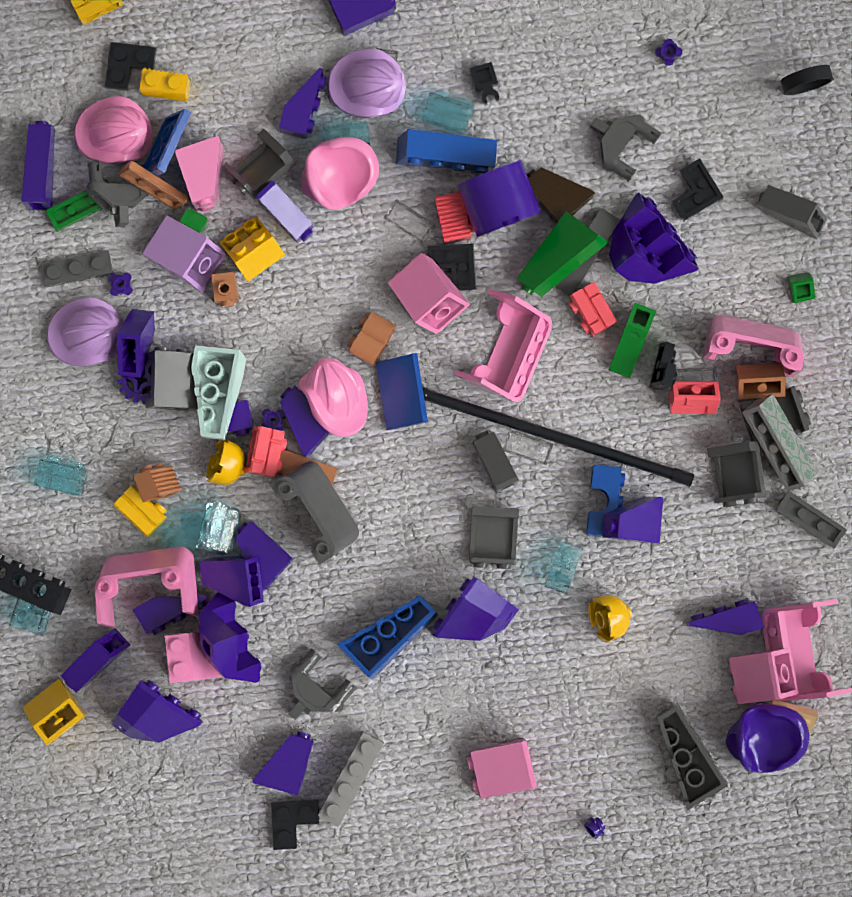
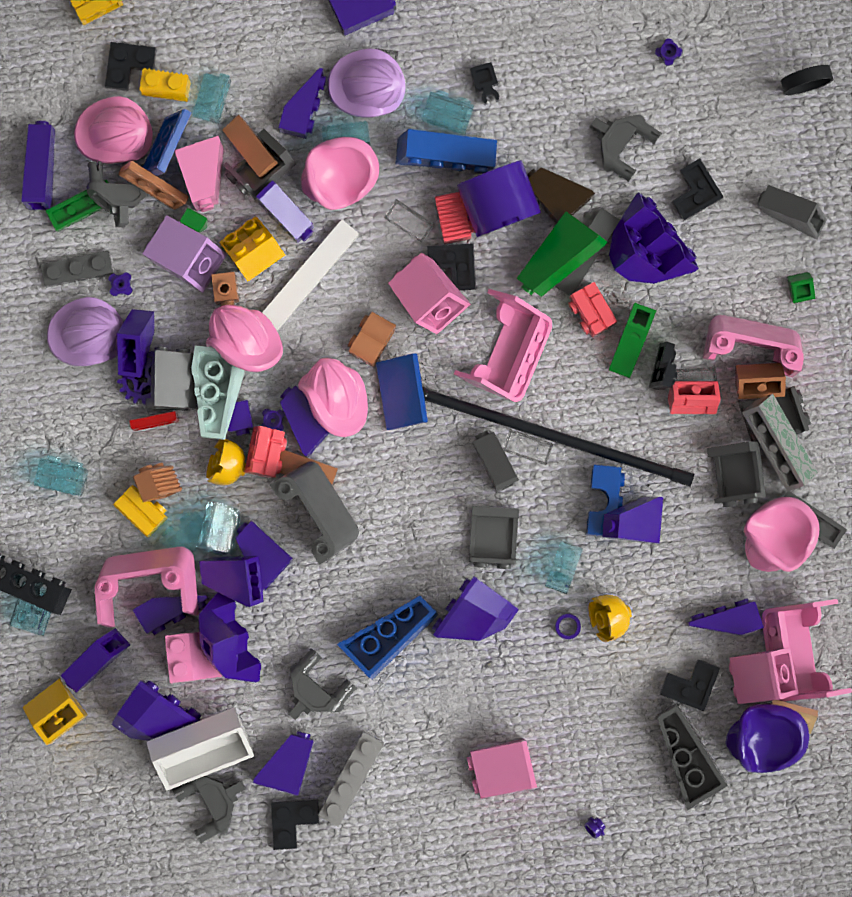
(154, 421): none -> red tile
(200, 749): none -> white piece
(212, 97): none -> clear light blue panel
(219, 800): none -> dark grey connector
(244, 338): none -> bright pink piece
(250, 146): none -> nougat tile
(310, 274): none -> white tile
(567, 616): none -> dark purple piece
(696, 690): none -> black plate
(781, 535): none -> bright pink piece

